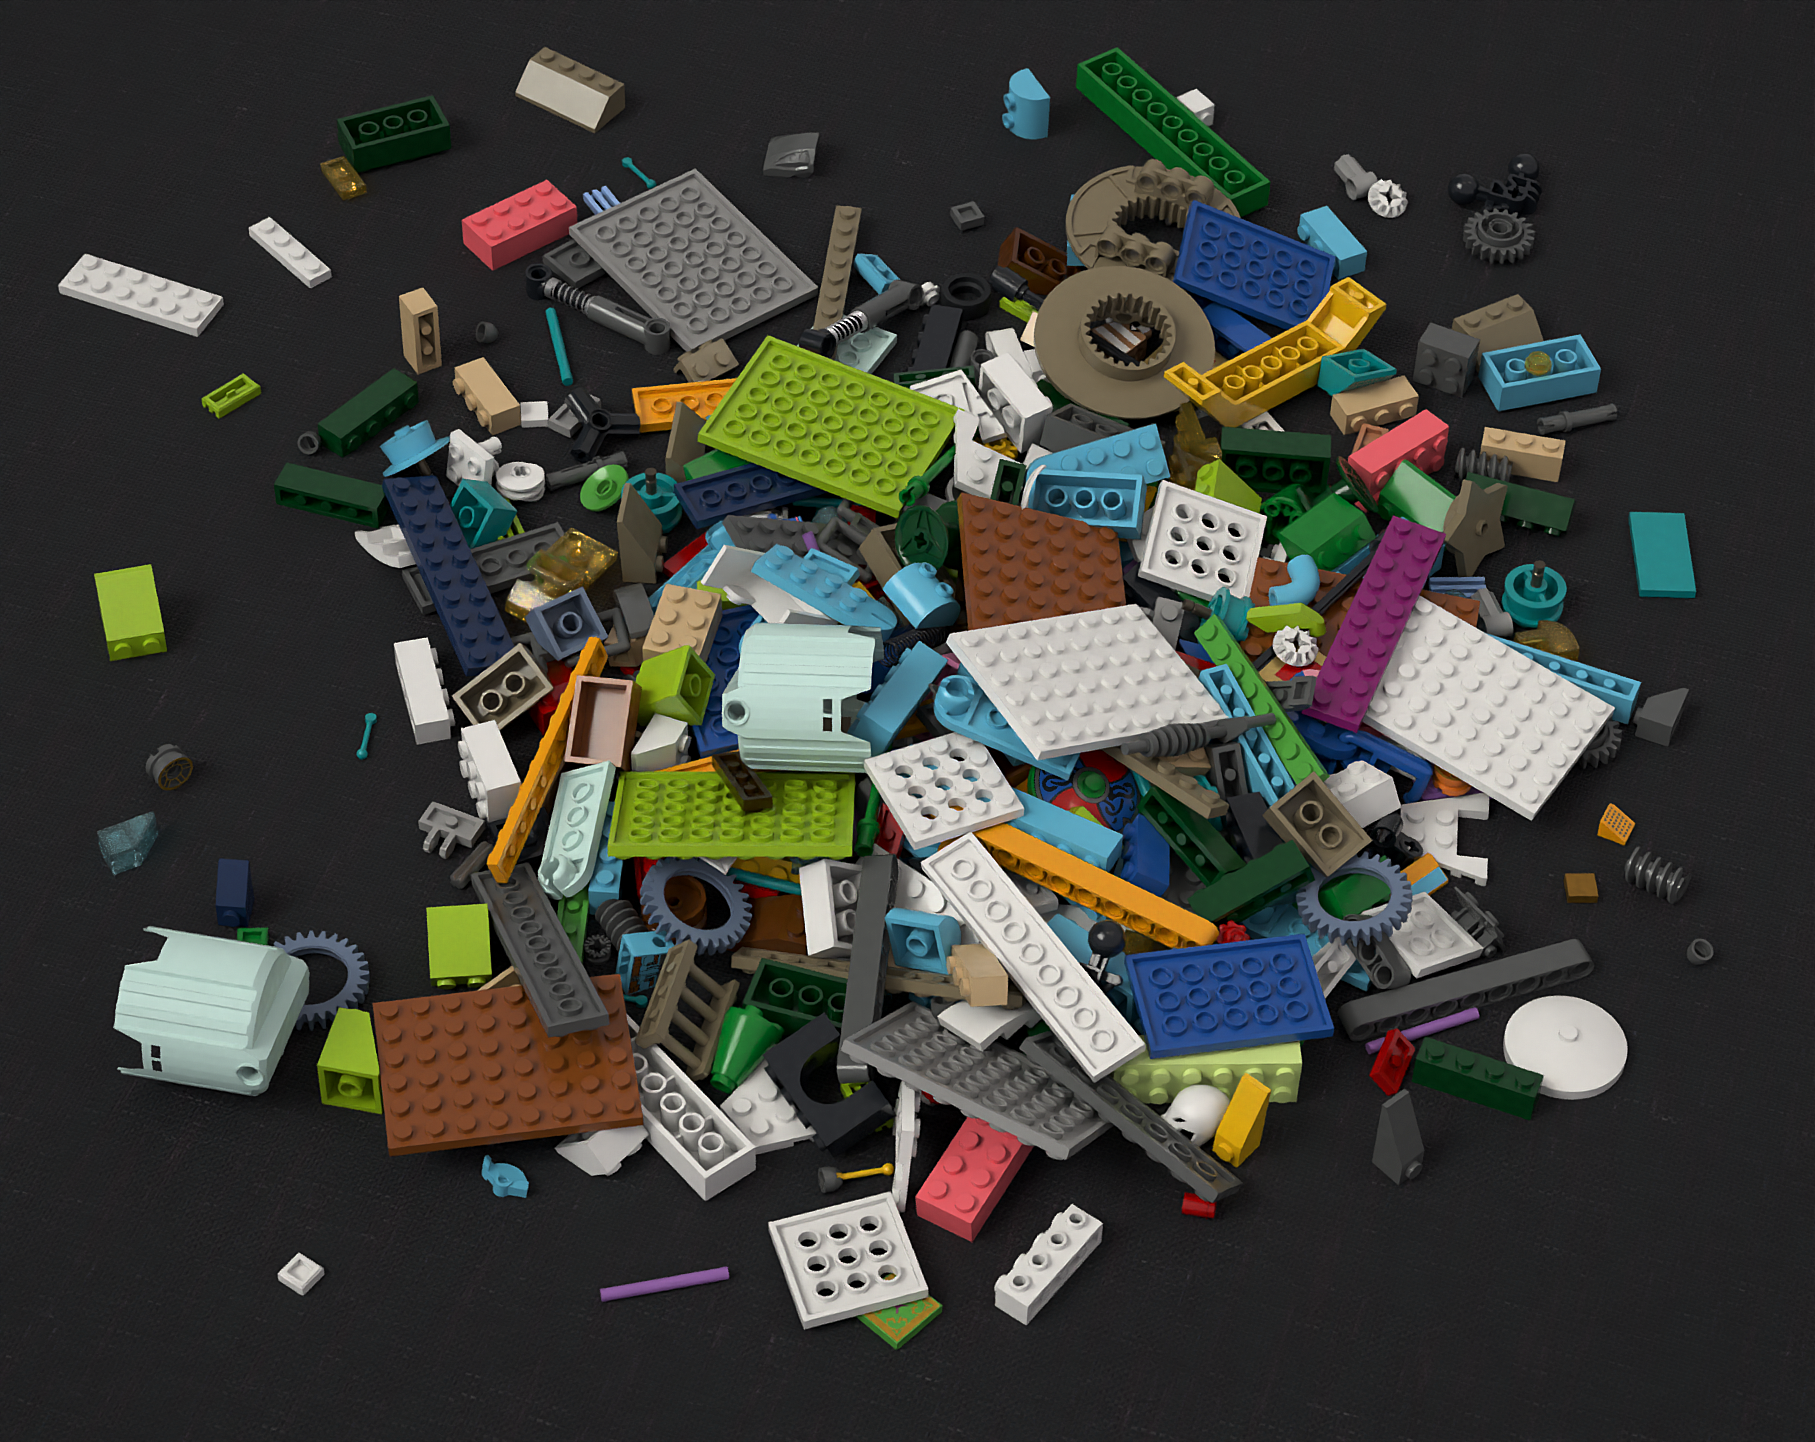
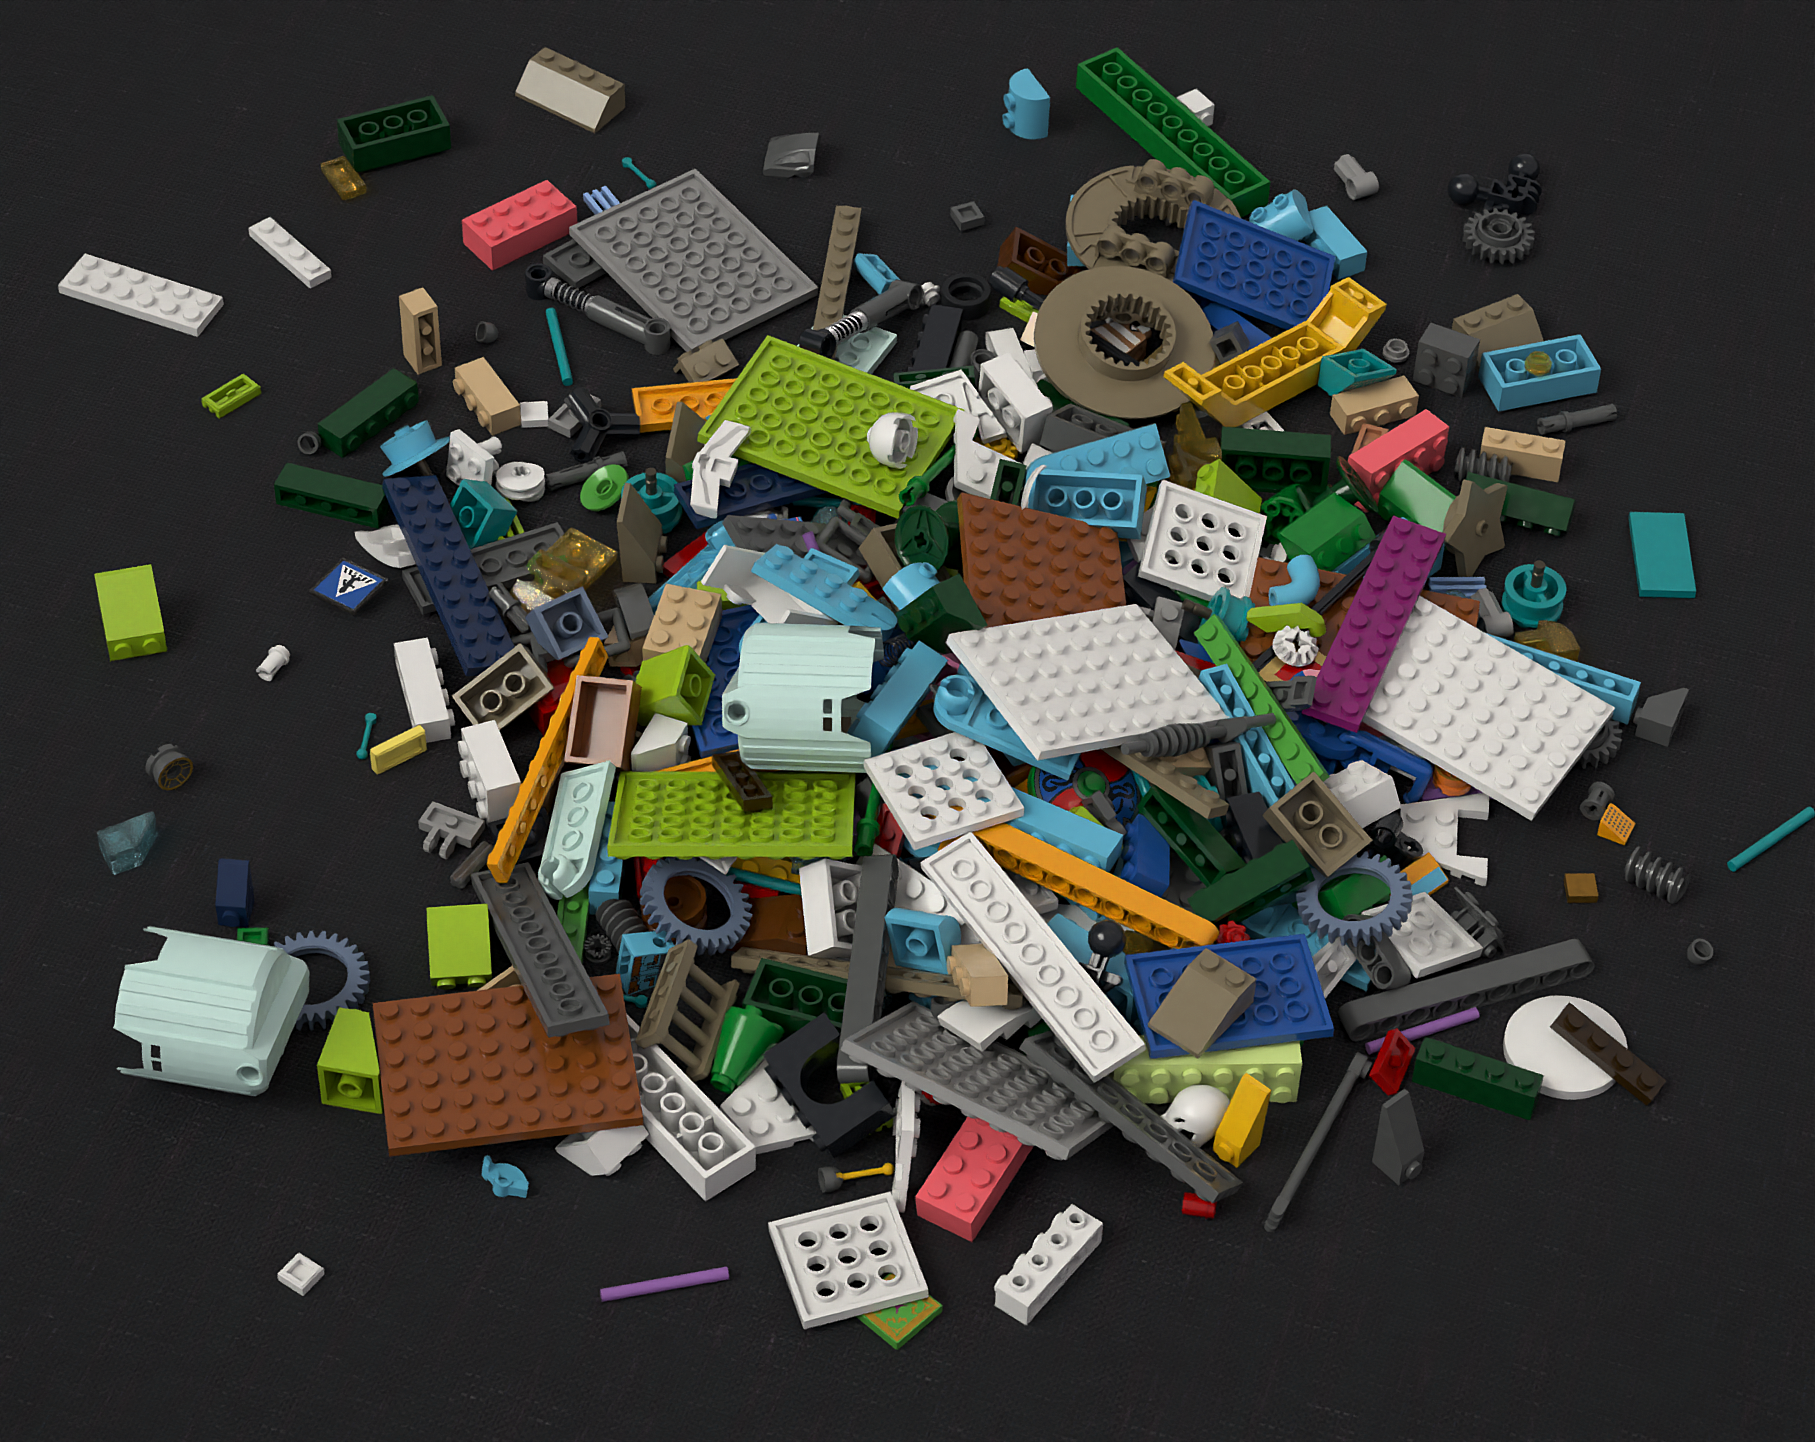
(277, 657): none -> white pin
(348, 586): none -> piece
(398, 749): none -> light yellow tile
(510, 607): none -> dark grey axle
(716, 467): none -> white plate
(893, 439): none -> white cylinder
(939, 612): none -> dark green slope
(1102, 809): none -> dark grey plate
(1203, 1003): none -> dark tan slope
(1229, 342): none -> dark grey brick
(1285, 216): none -> medium azure brick
(1358, 1068): none -> dark grey hinge
(1379, 202): white gear -> none
(1396, 350): none -> light grey plate
(1599, 802): none -> dark grey bush
(1608, 1053): none -> dark brown plate
(1770, 839): none -> teal bar

